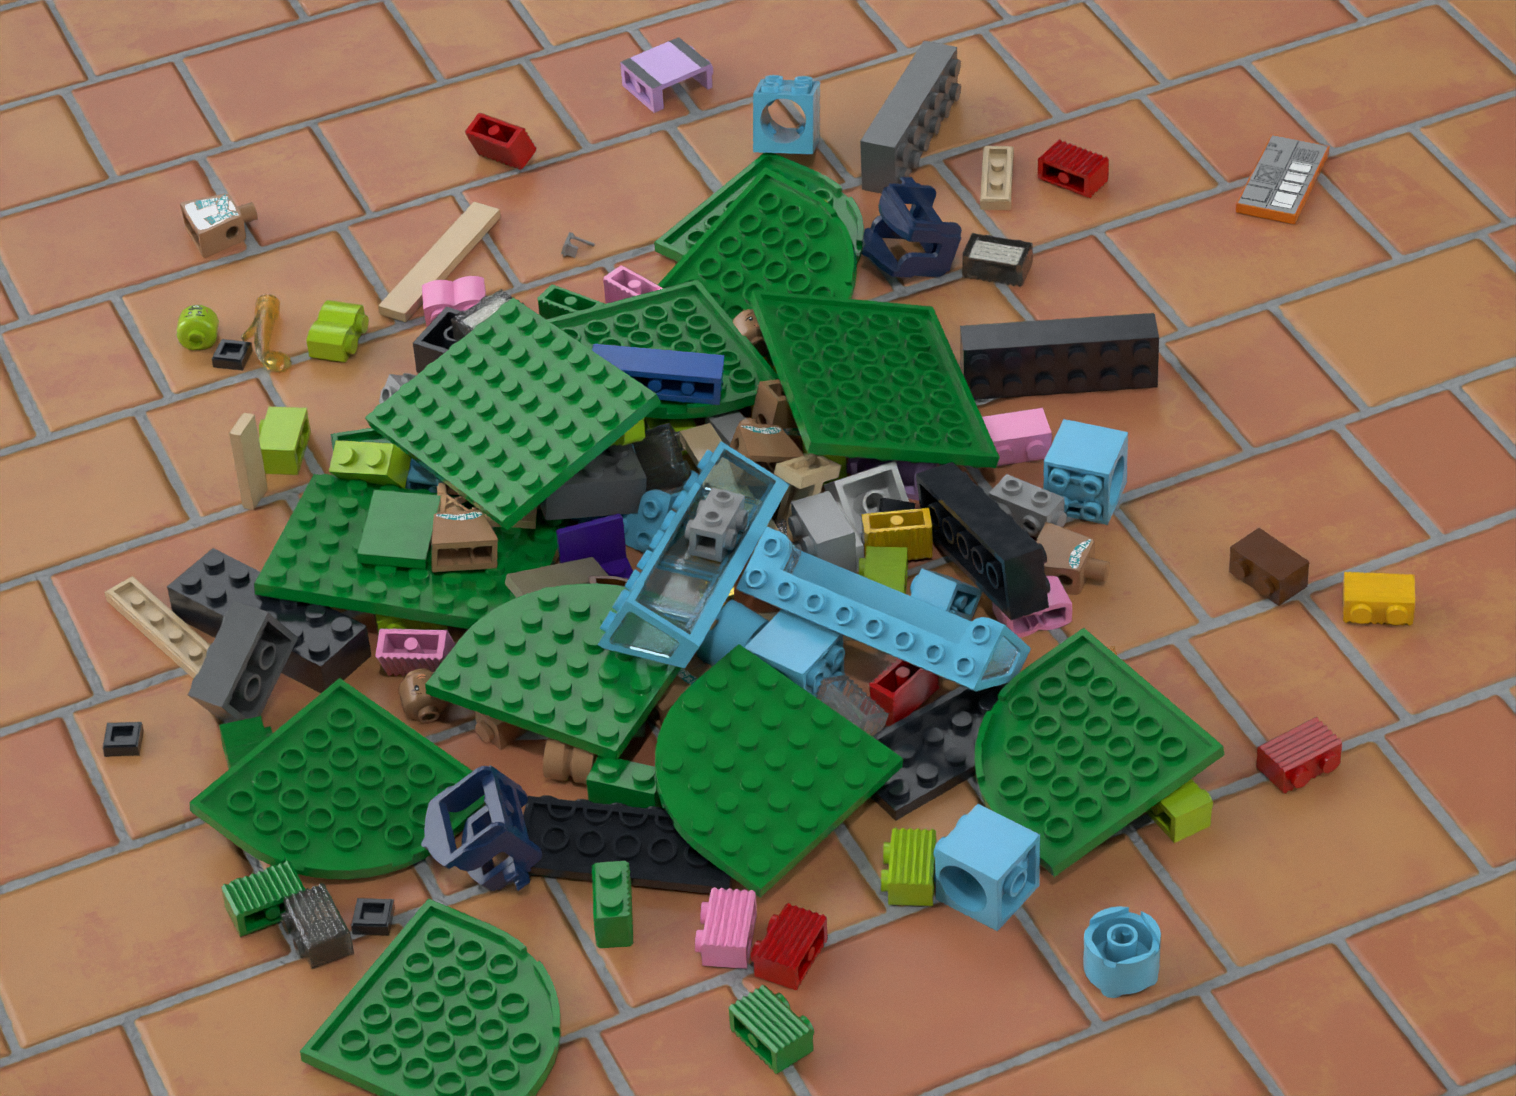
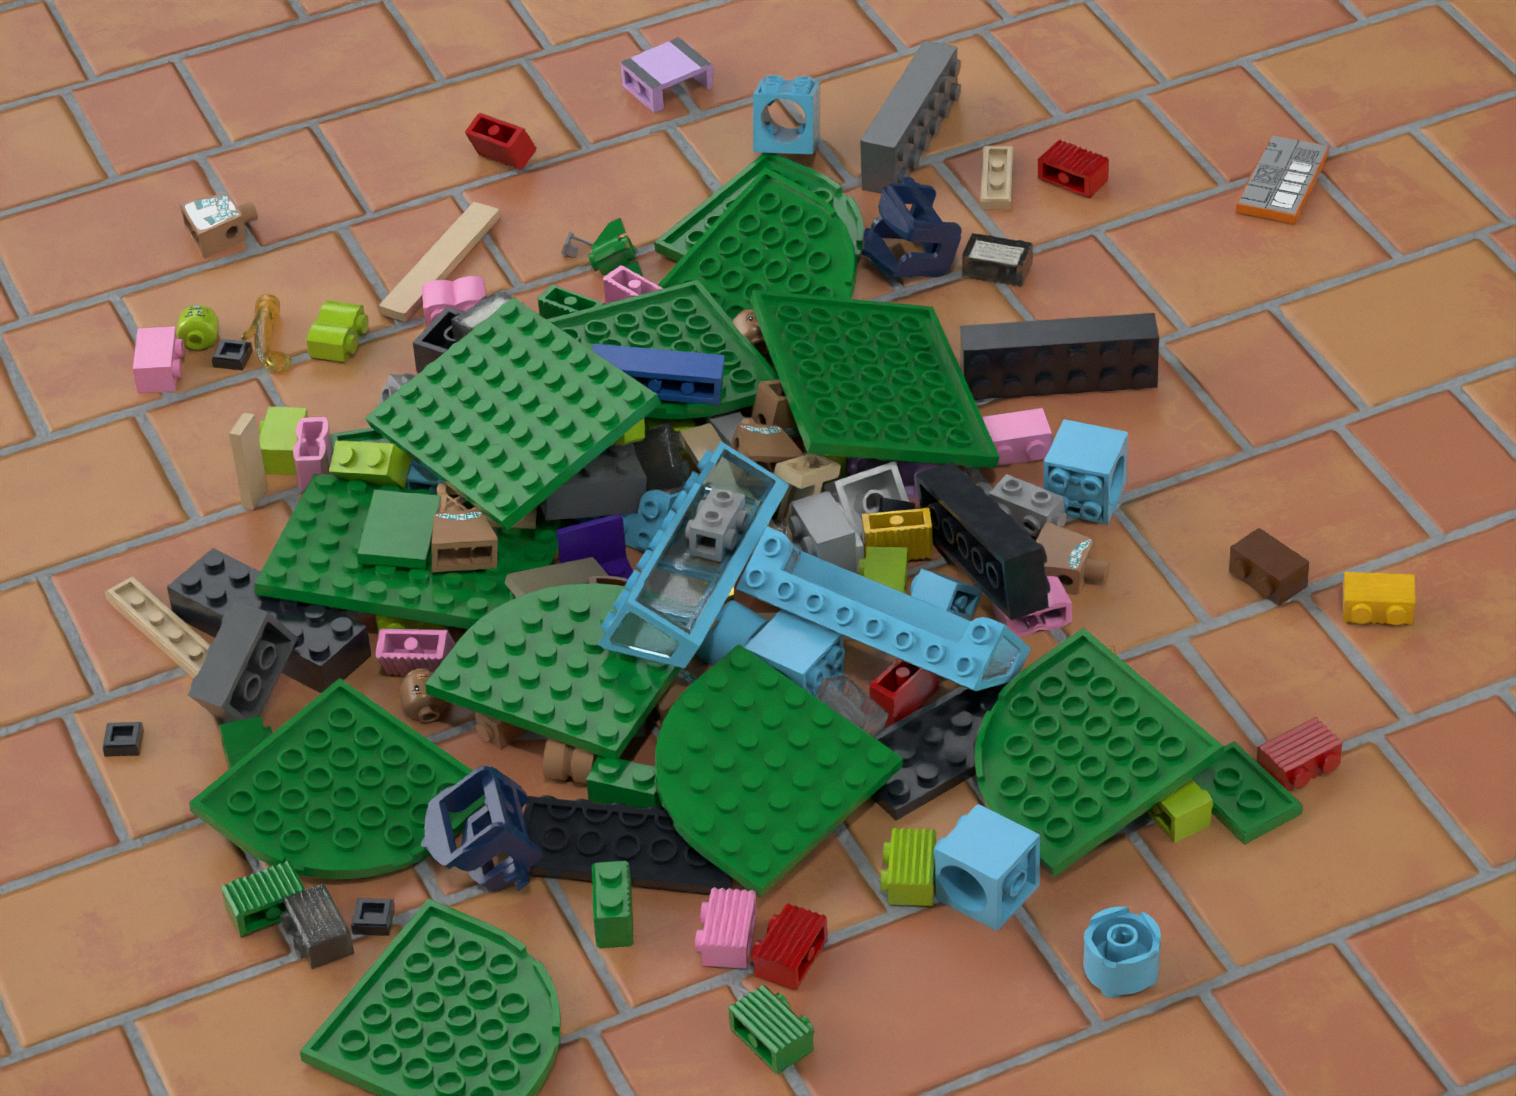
(157, 359): none -> bright pink brick
(312, 450): none -> bright pink brick
(611, 250): none -> green brick
(1246, 795): none -> green tile

